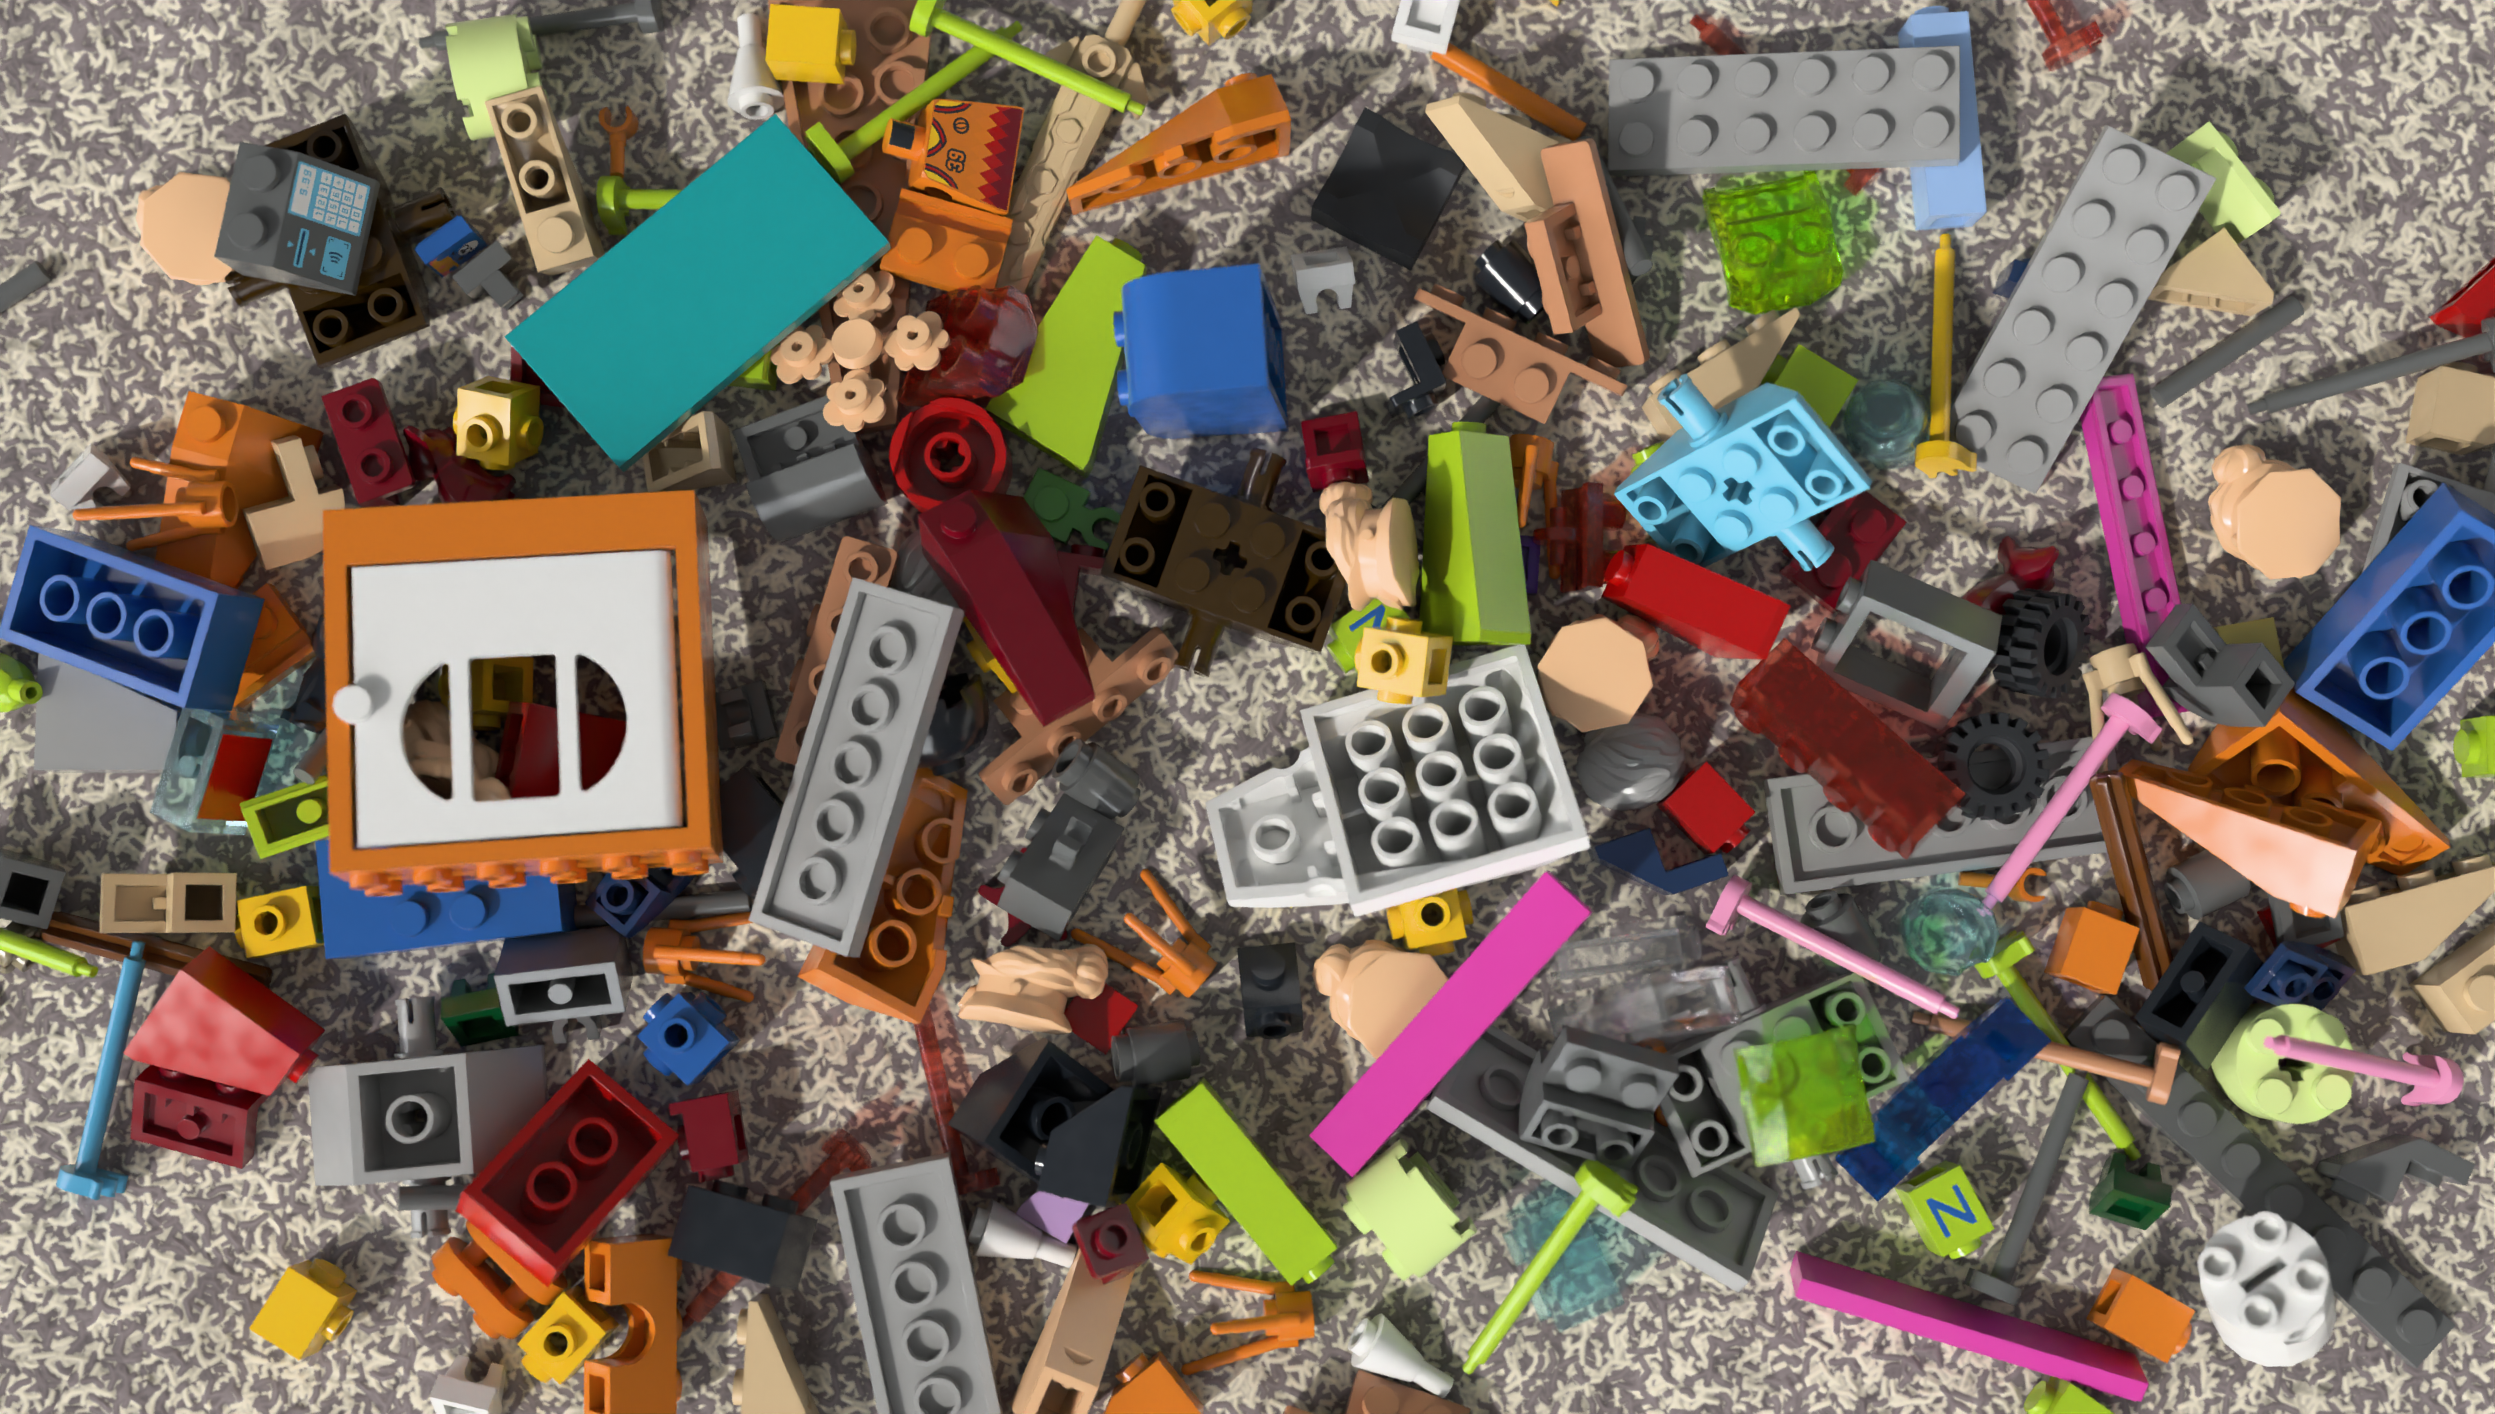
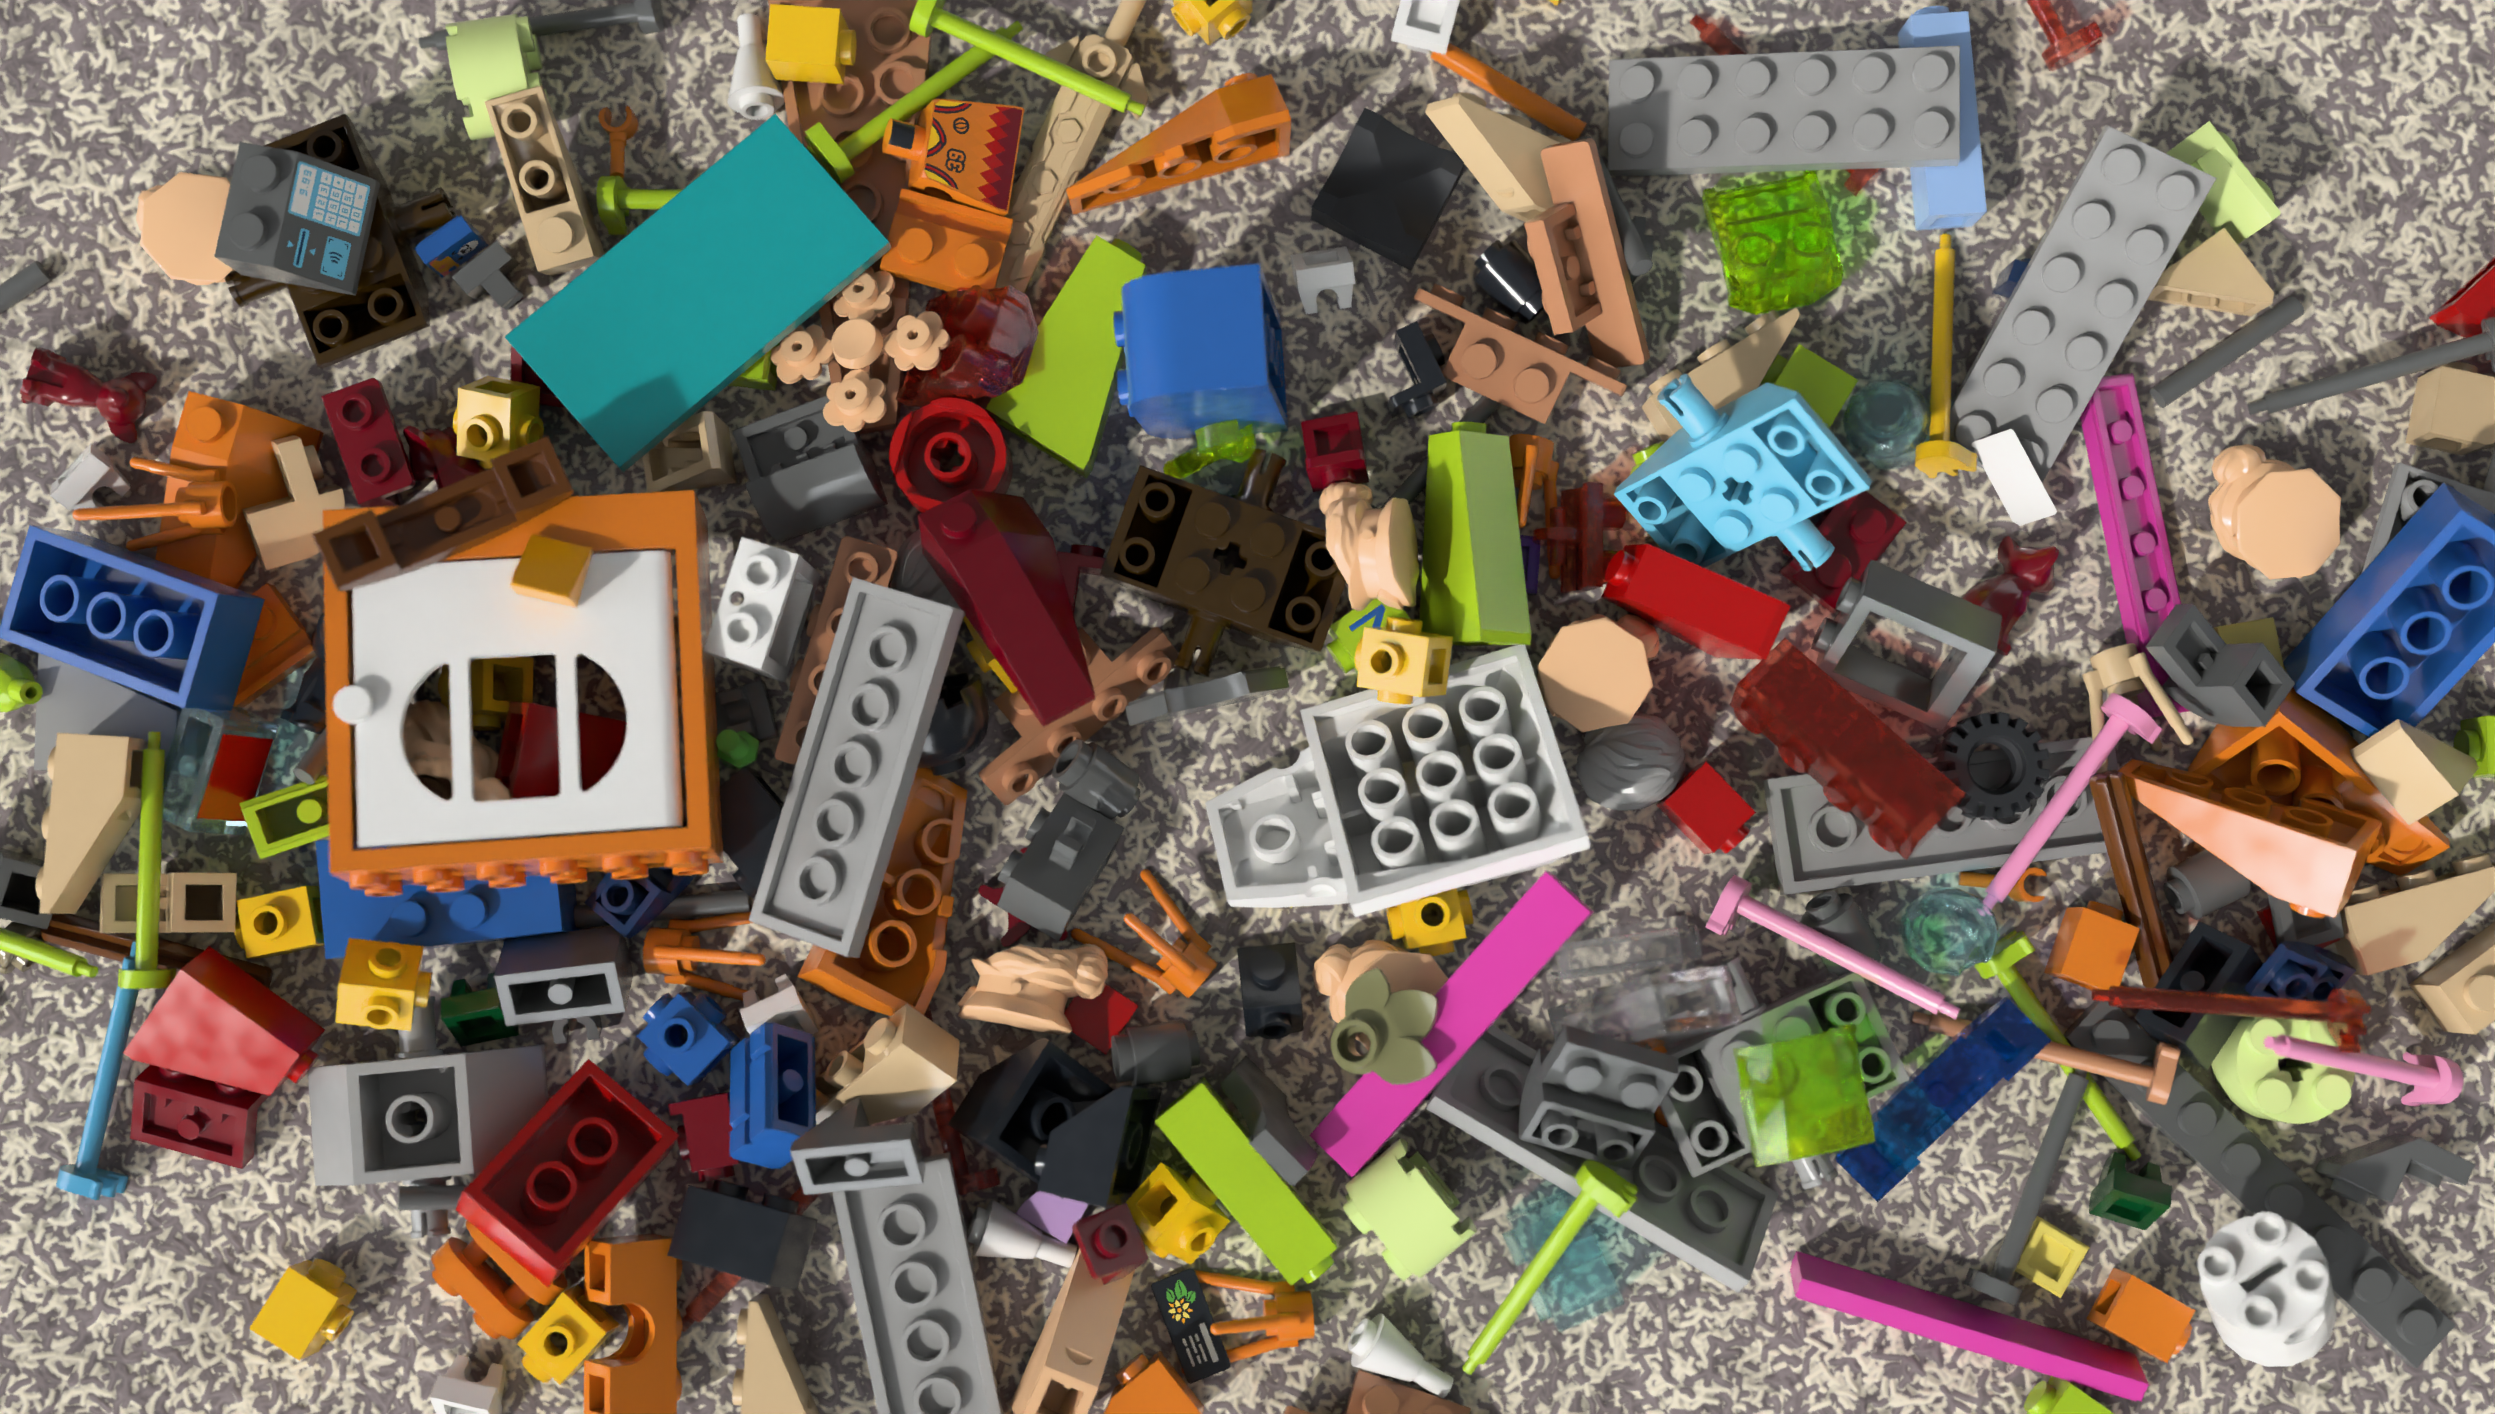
(88, 813): none -> tan slope
(118, 400): none -> dark red animal
(146, 971): none -> lime piece
(382, 984): none -> yellow brick
(445, 521): none -> reddish brown slope
(552, 571): none -> light orange slope
(736, 748): none -> bright green bar
(769, 623): none -> white window
(771, 1094): none -> blue brick
(781, 1008): none -> white tile
(851, 1155): none -> dark grey slope
(892, 1070): none -> tan slope
(1063, 510): bright green plate -> none
(1189, 1325): none -> black sticker
(1206, 695): none -> dark grey tile
(1214, 443): none -> clear neon green bar
(1268, 1121): none -> dark grey tile
(1394, 1026): none -> olive plate
(1639, 860): dark blue slope -> none
(1945, 1210): lime brick -> none
(2014, 477): none -> white sticker
(2041, 643): black tyre -> none
(2050, 1257): none -> light yellow tile
(2341, 1011): none -> clear red piece
(2413, 769): none -> tan slope

